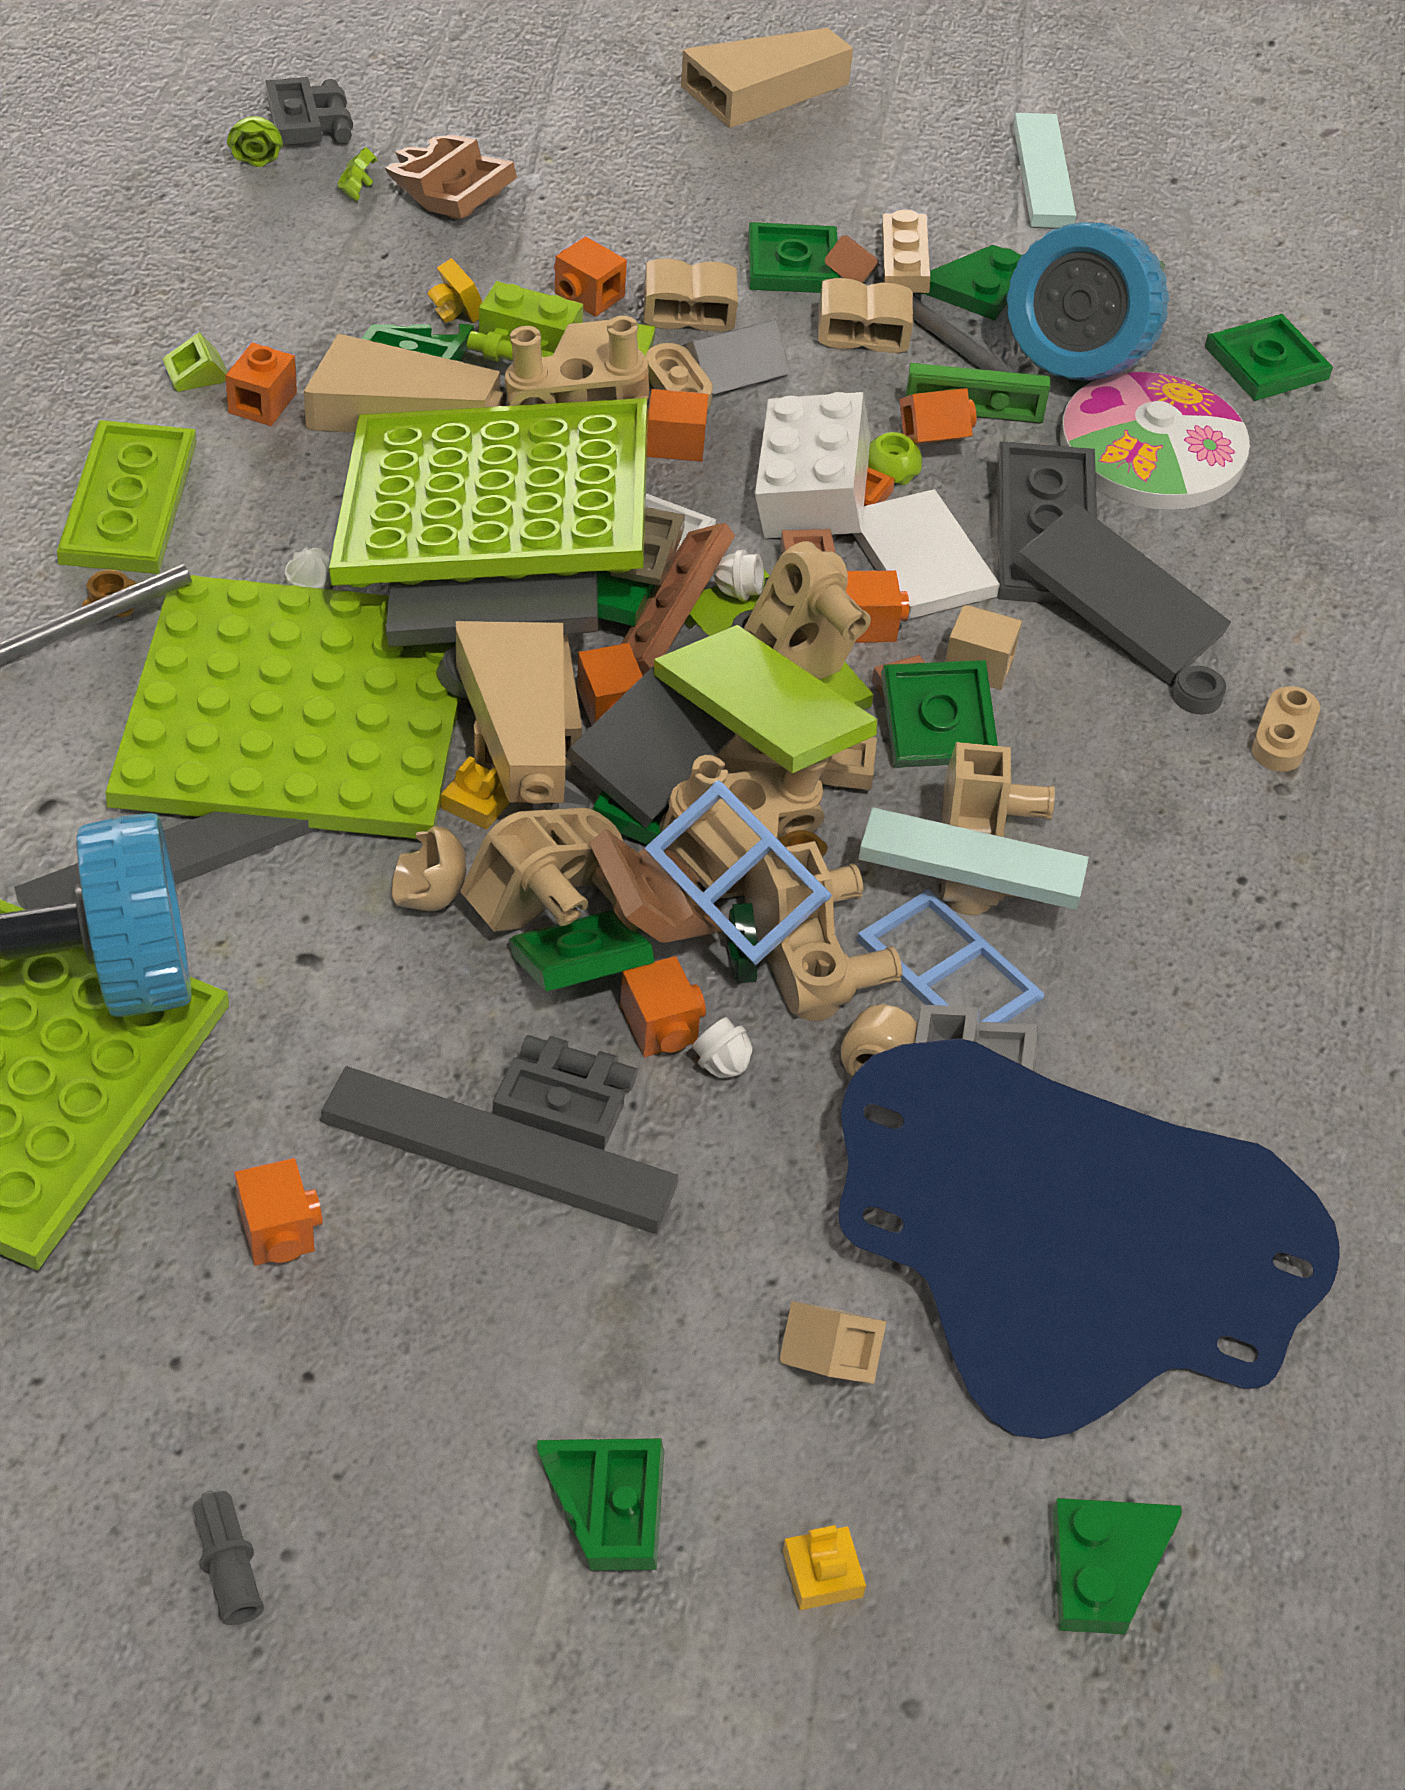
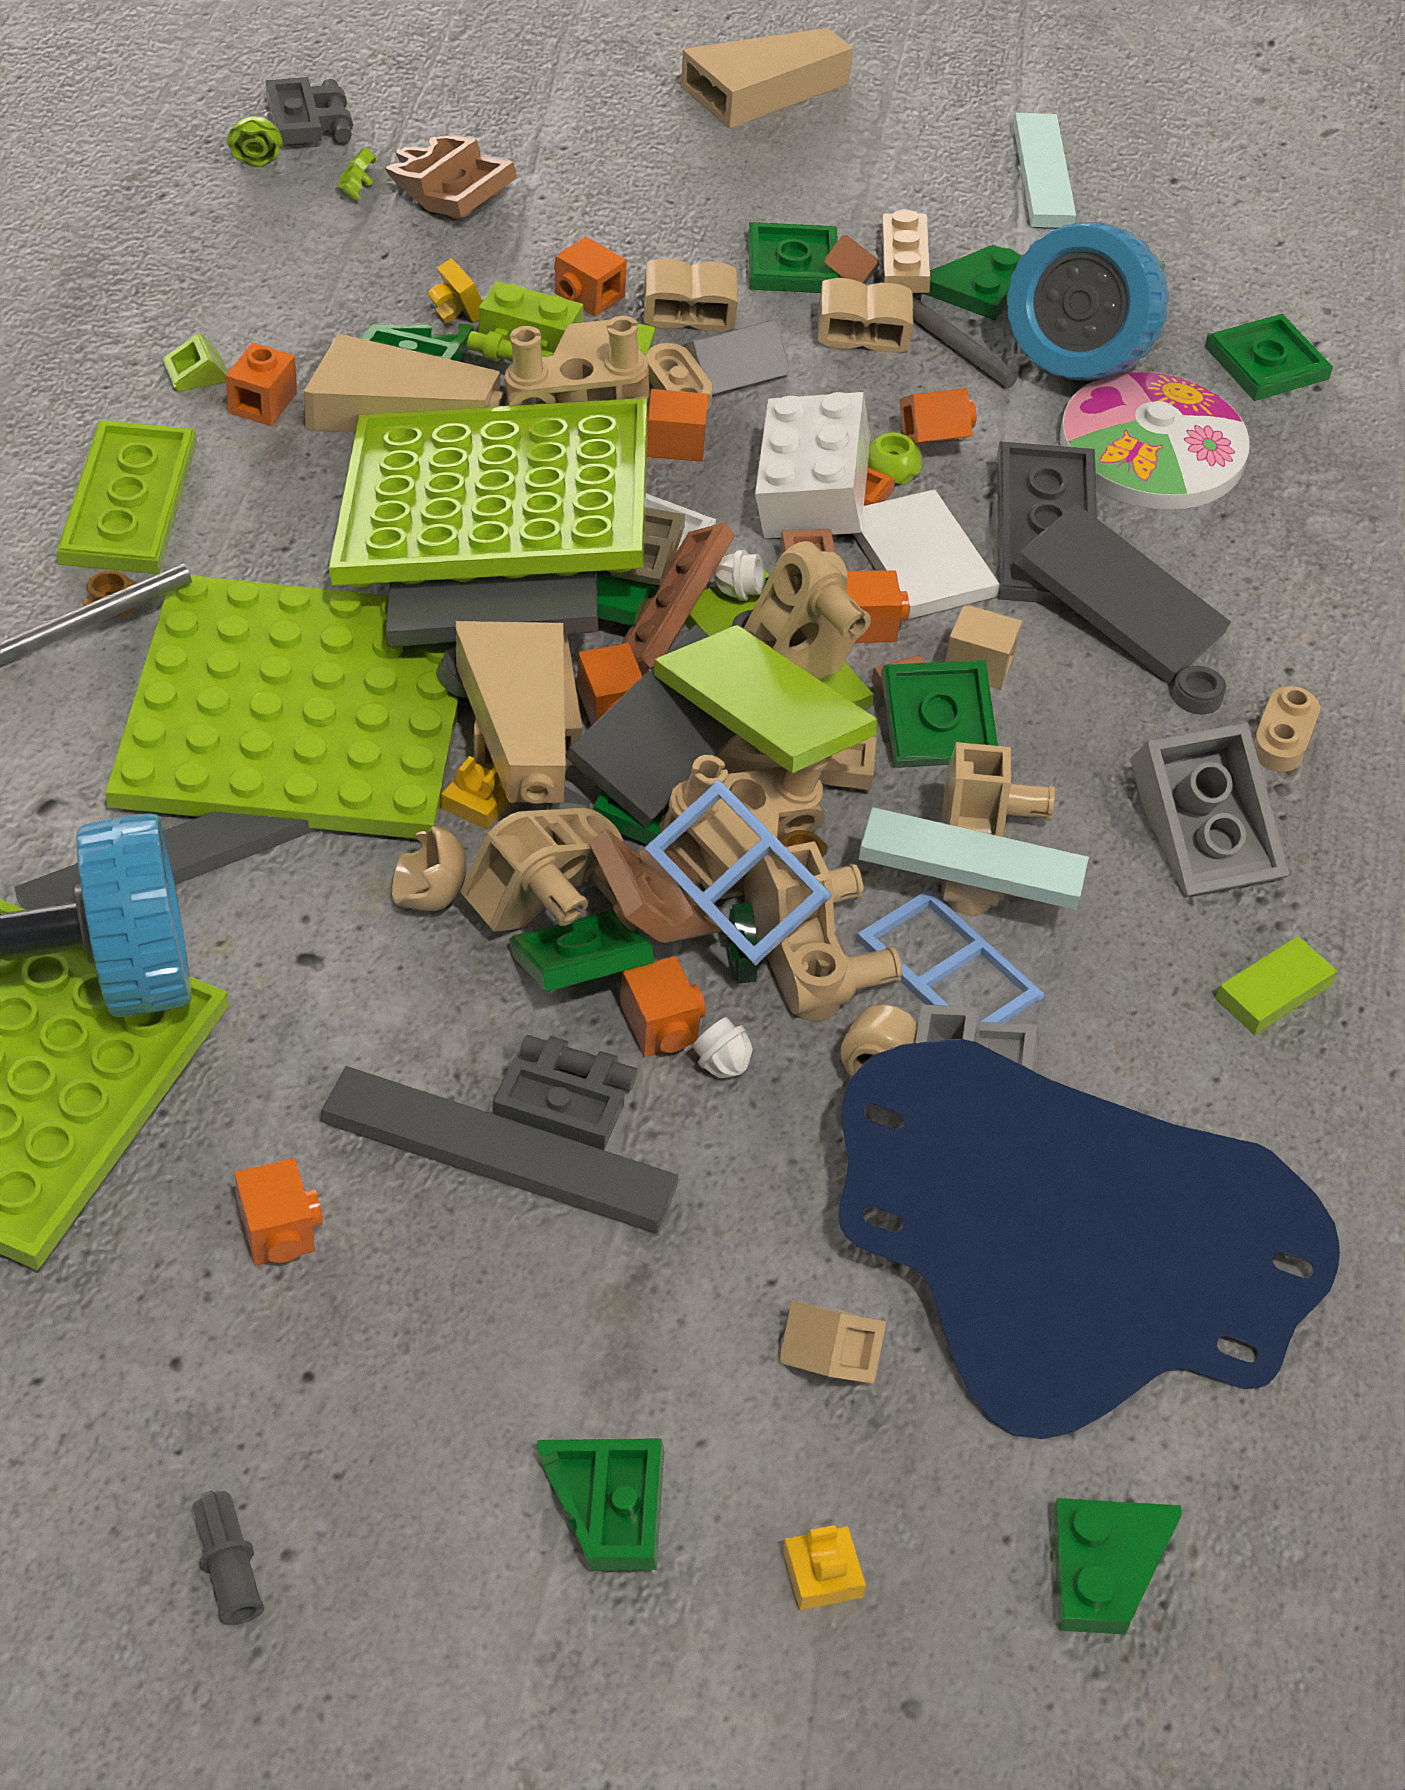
(309, 569): white plate -> none
(993, 392): bright green tile -> none
(1210, 809): none -> light grey slope
(1276, 985): none -> lime tile

